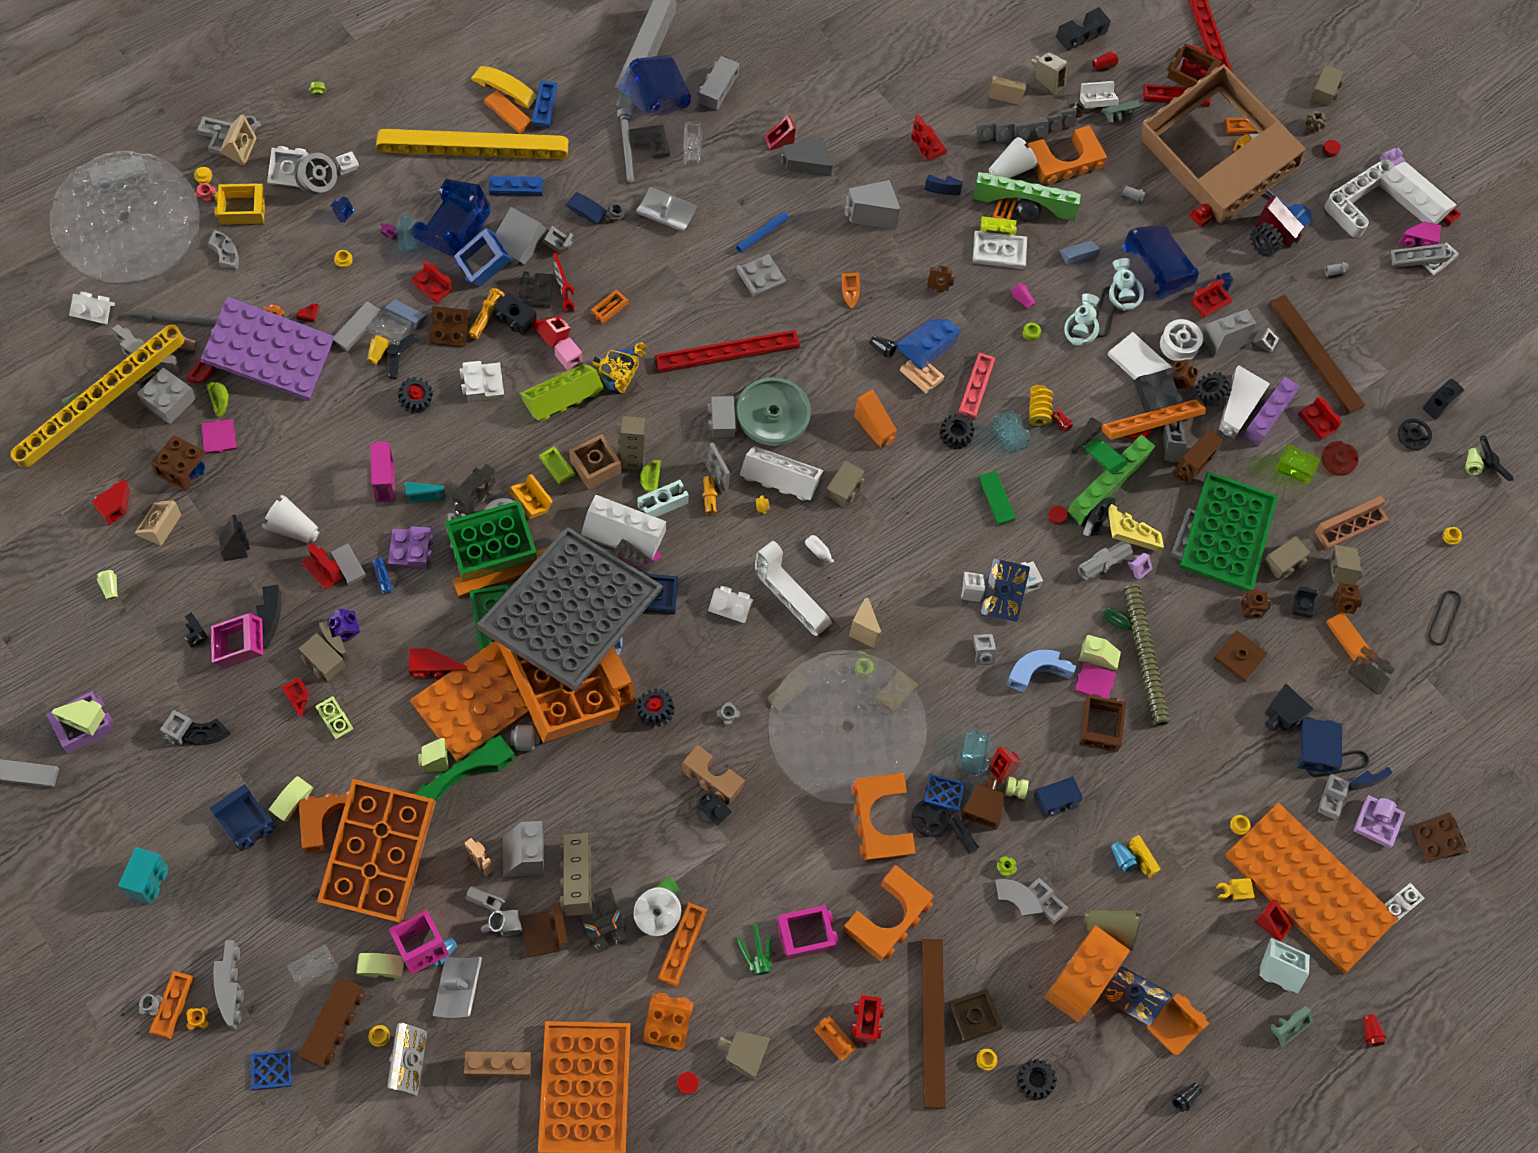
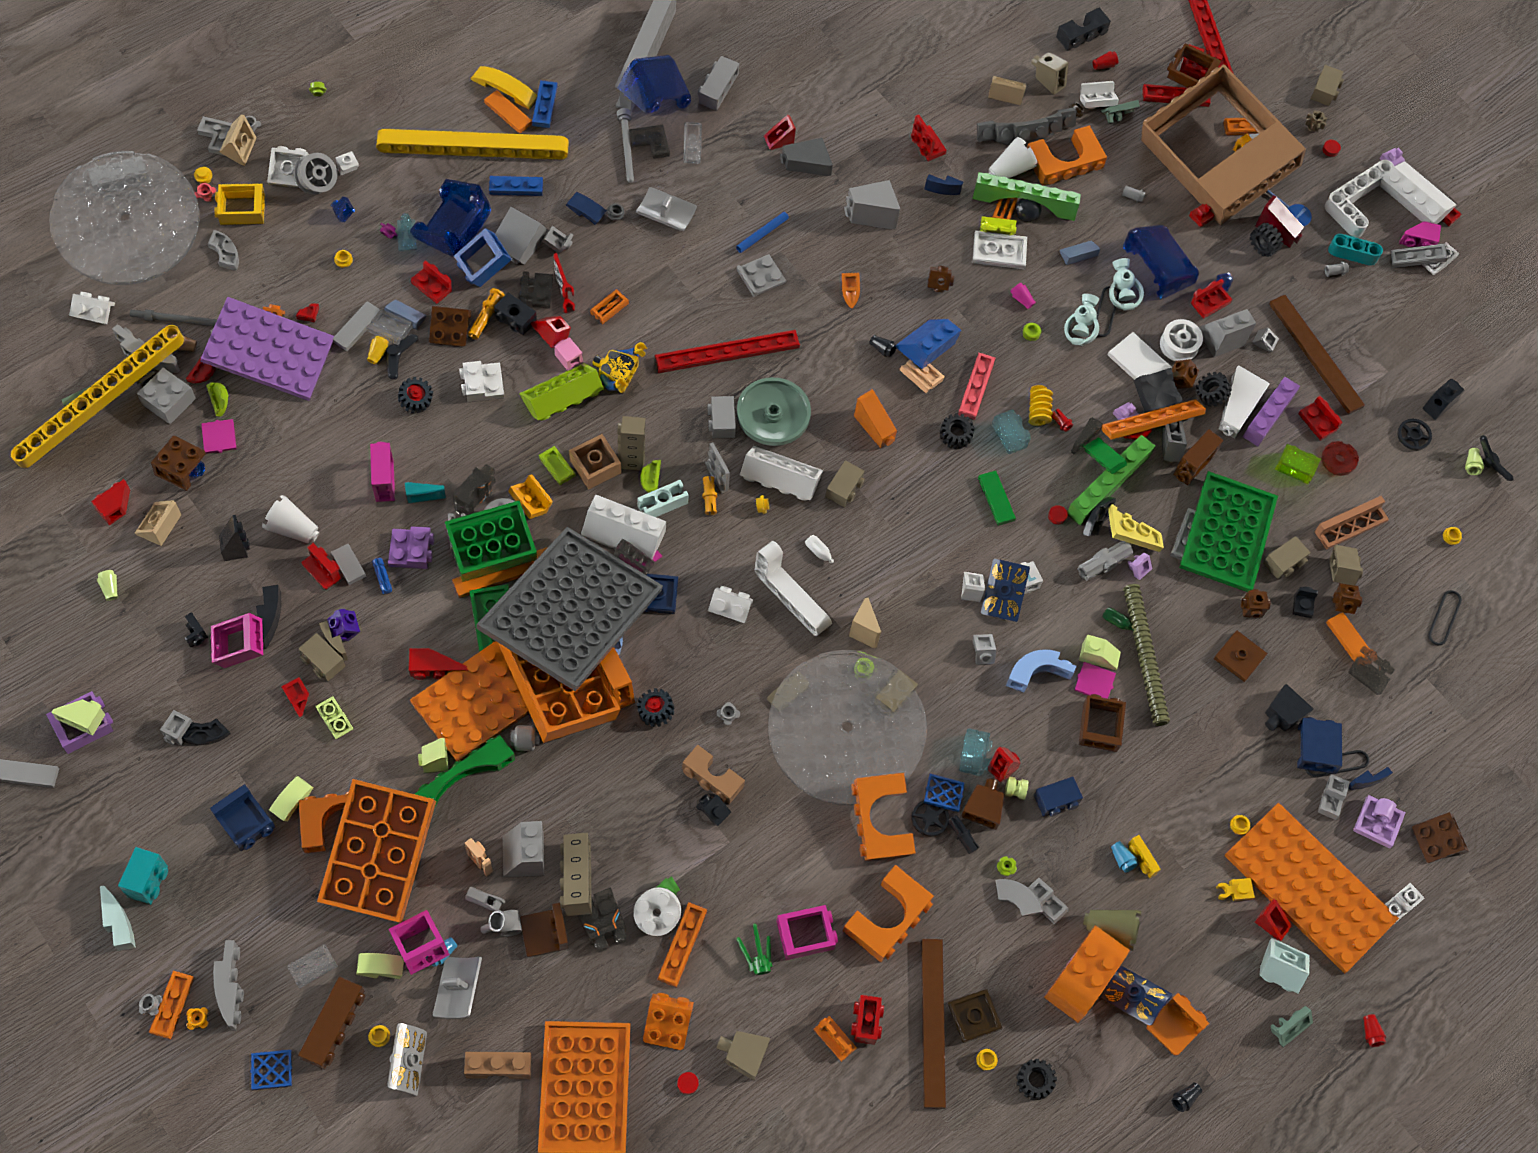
(116, 921): none -> light aqua slope
(1125, 411): none -> lavender tile
(1355, 249): none -> teal beam

